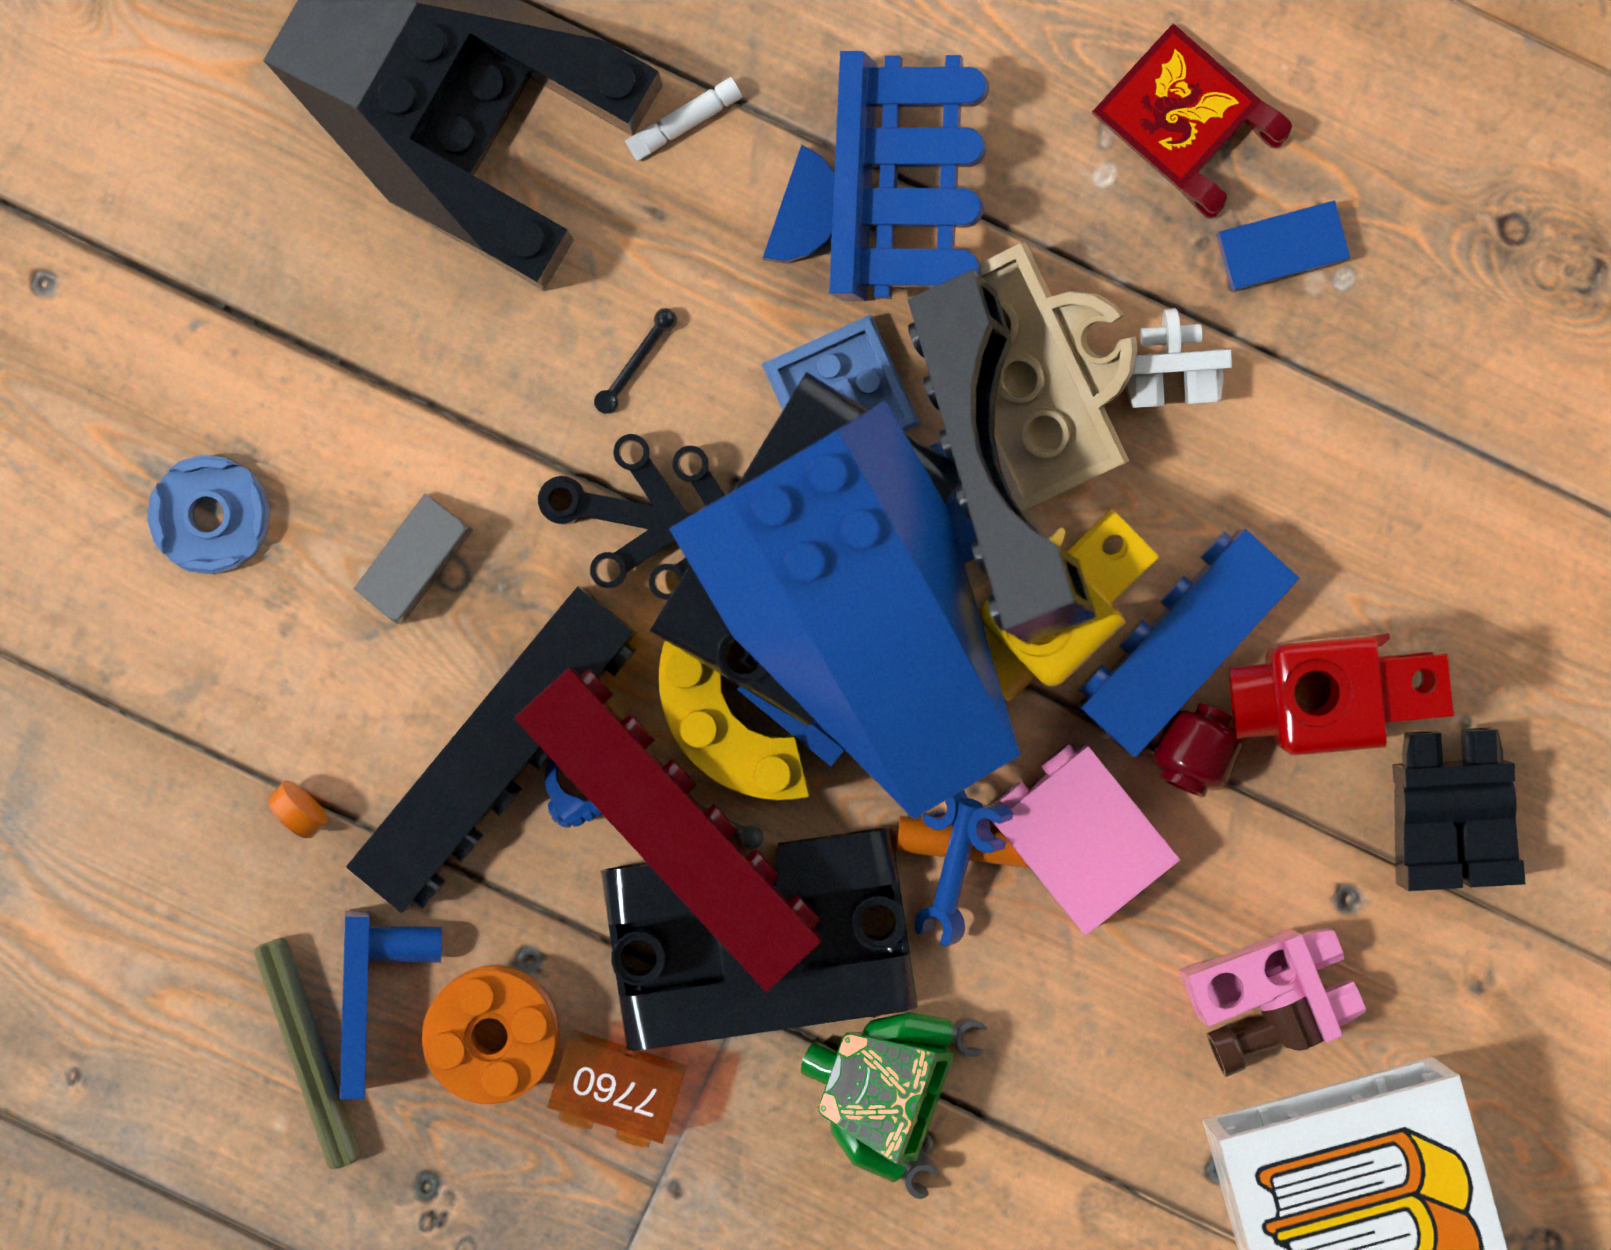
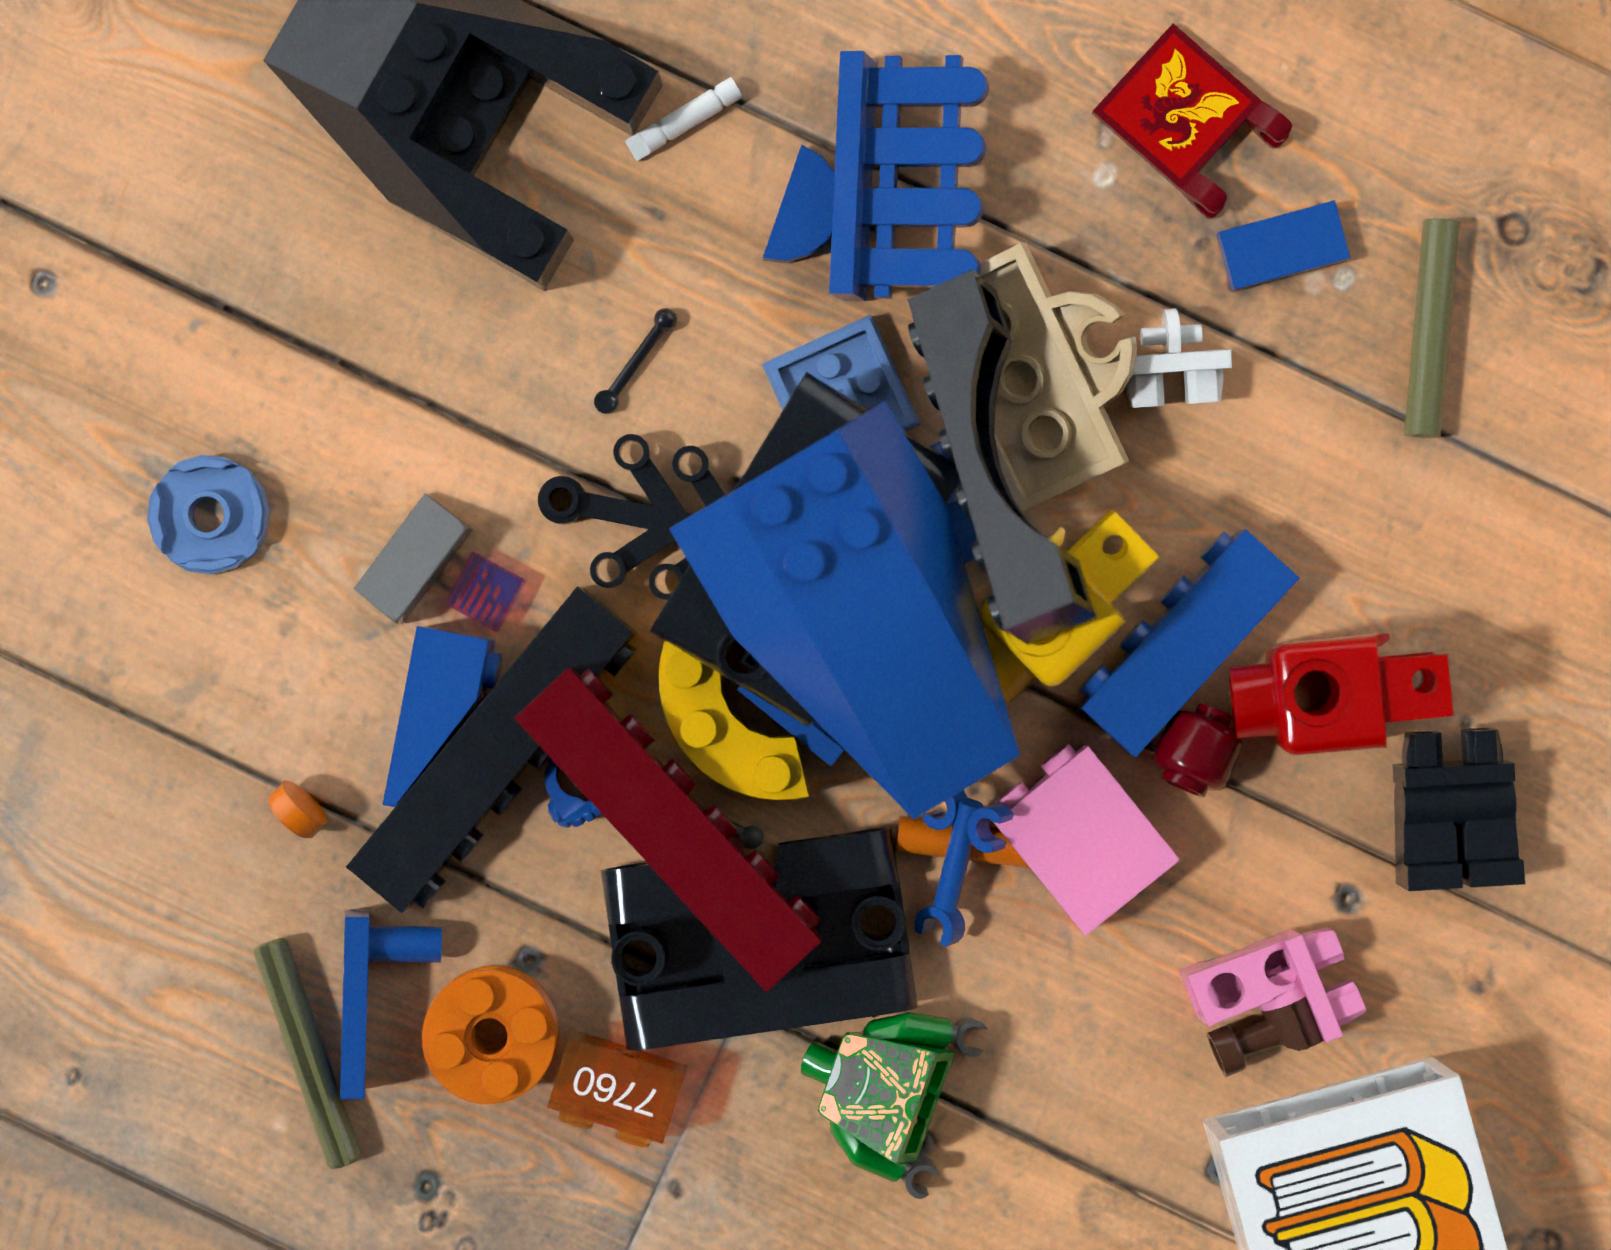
(440, 693): none -> blue slope
(485, 591): none -> clear pink tile
(1431, 328): none -> olive piece

